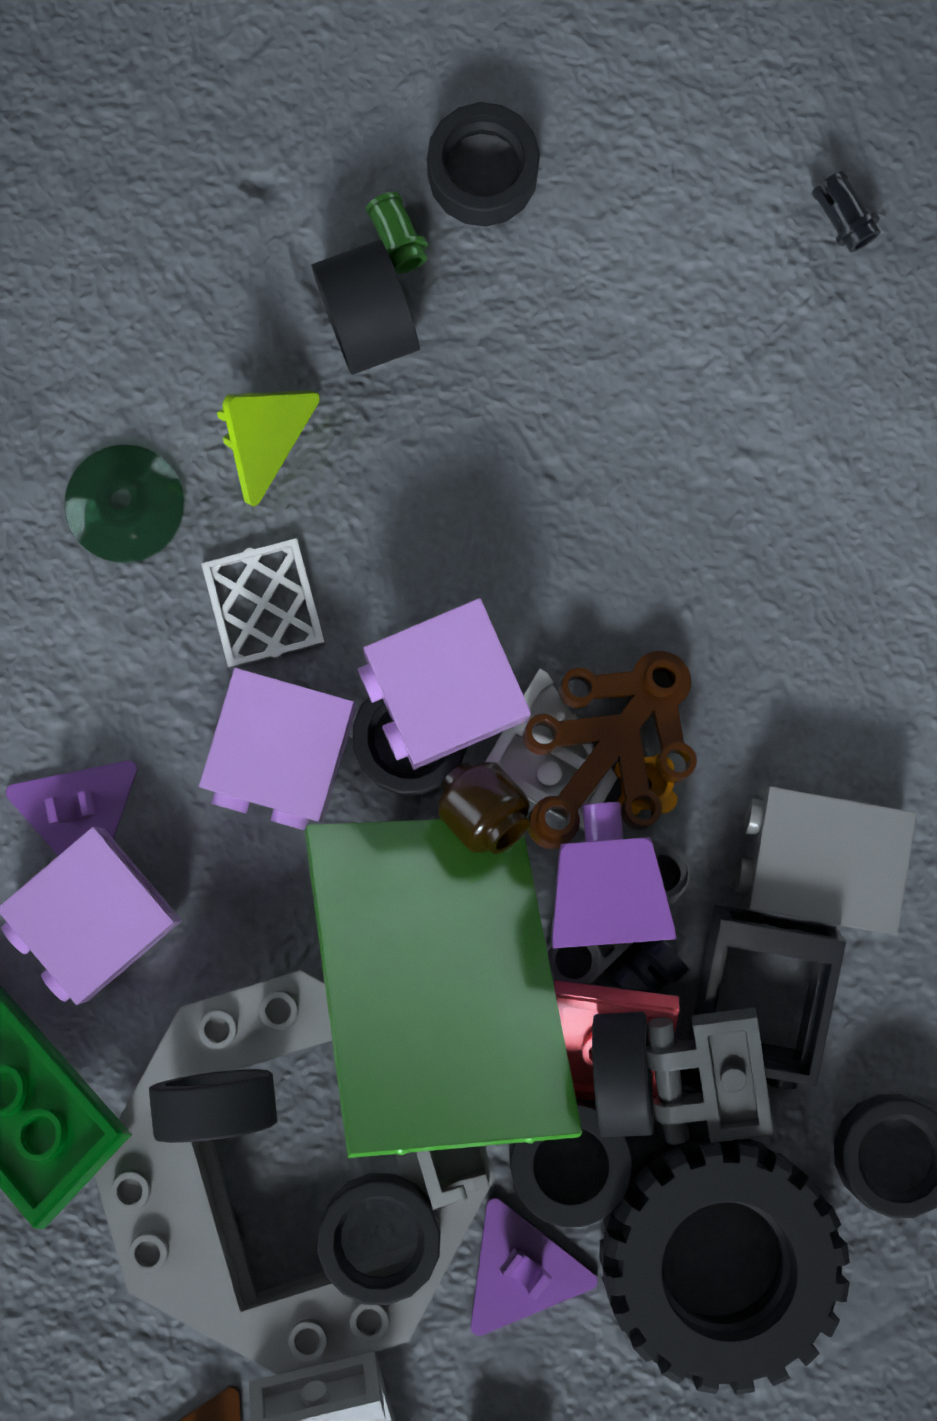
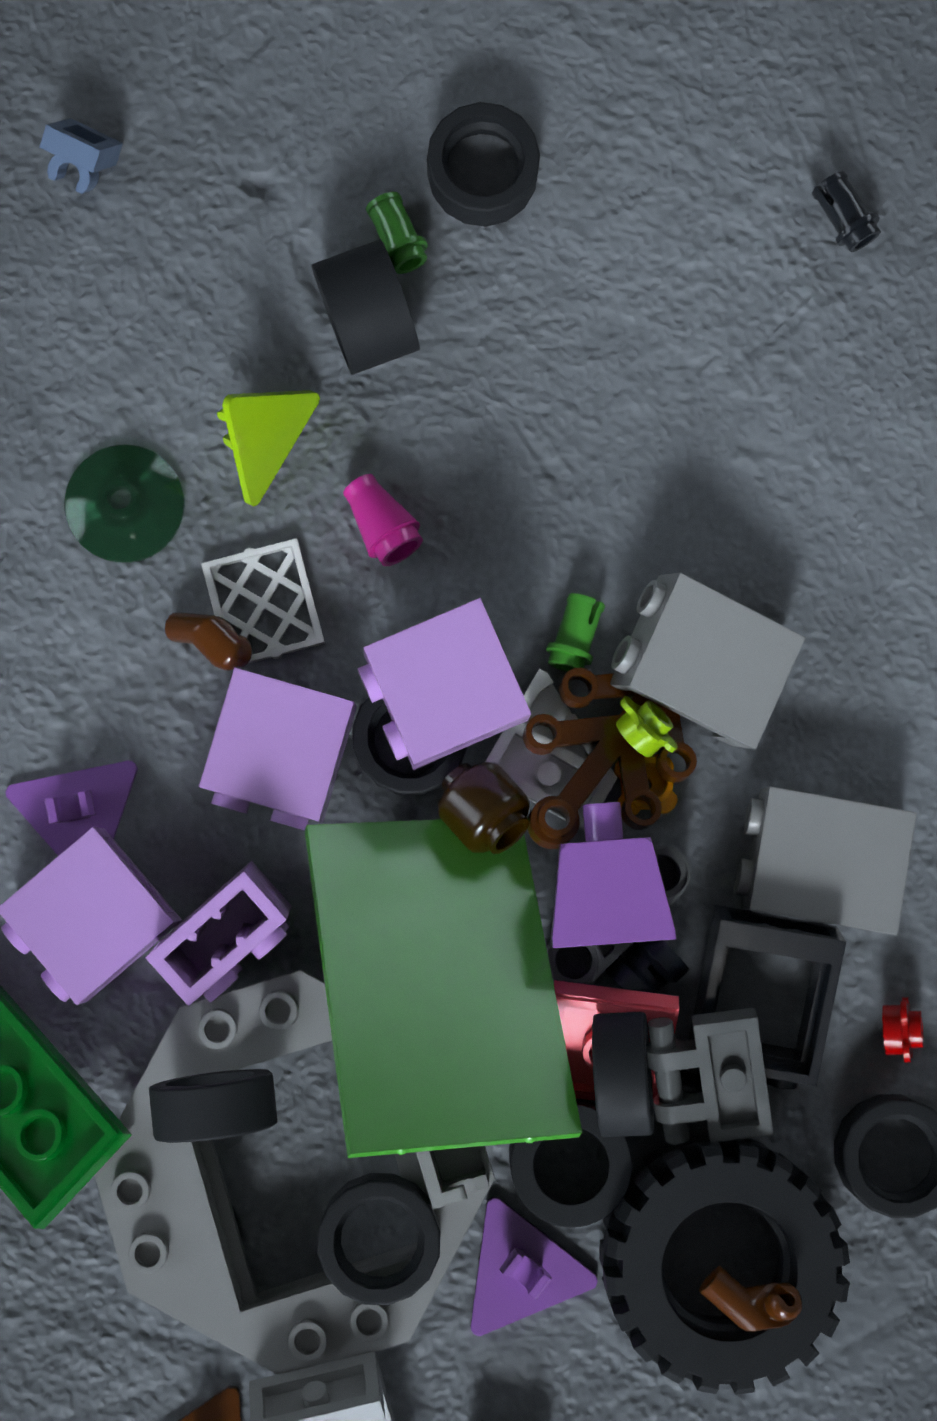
(82, 147): none -> sand blue tile
(207, 946): none -> lavender brick
(212, 637): none -> reddish brown arm
(384, 524): none -> dark pink cone
(575, 633): none -> bright green pin
(645, 727): none -> lime plate
(706, 658): none -> light grey panel
(755, 1306): none -> reddish brown arm
(902, 1029): none -> red plate

